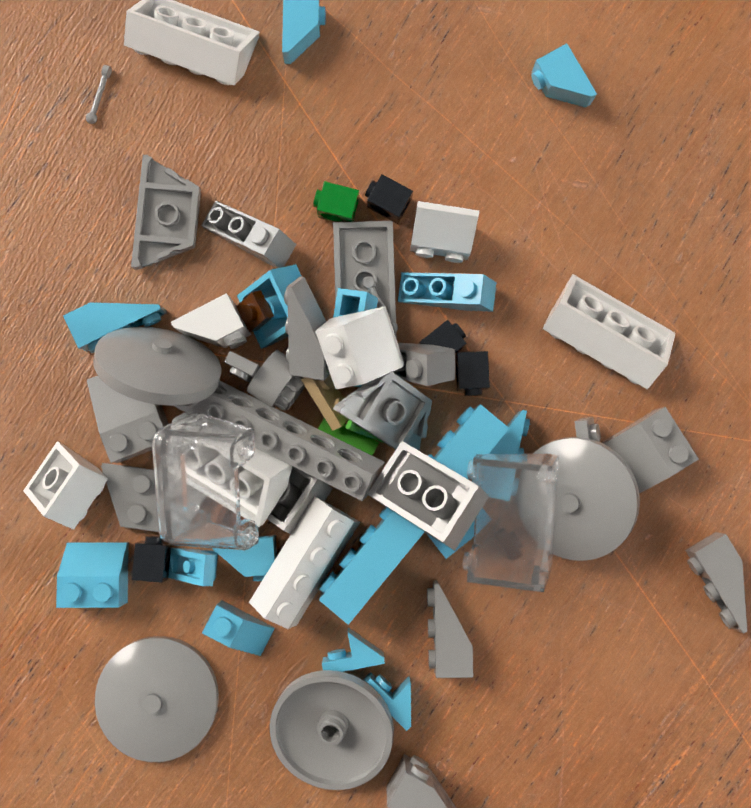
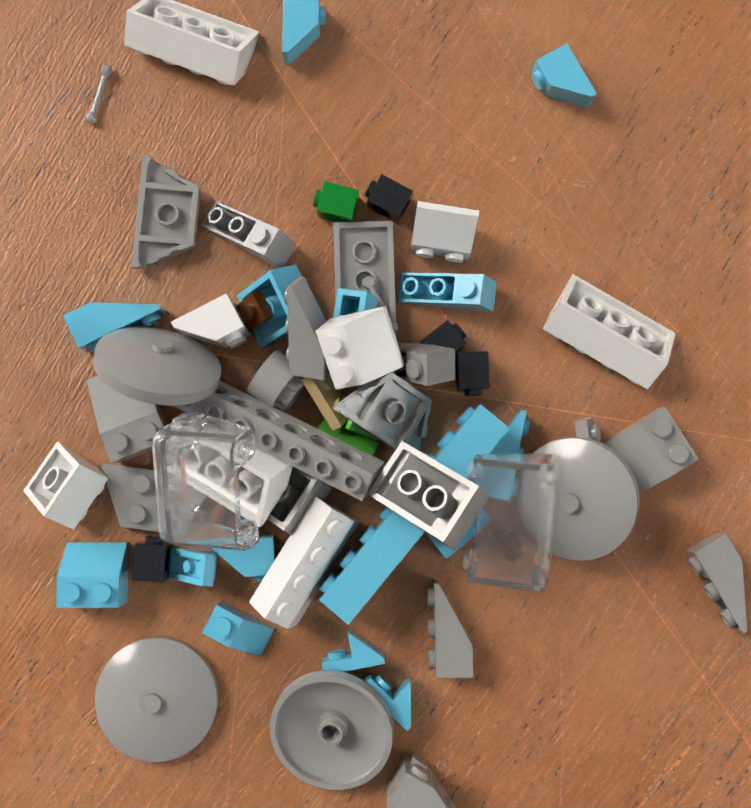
(241, 366): light grey plate -> none

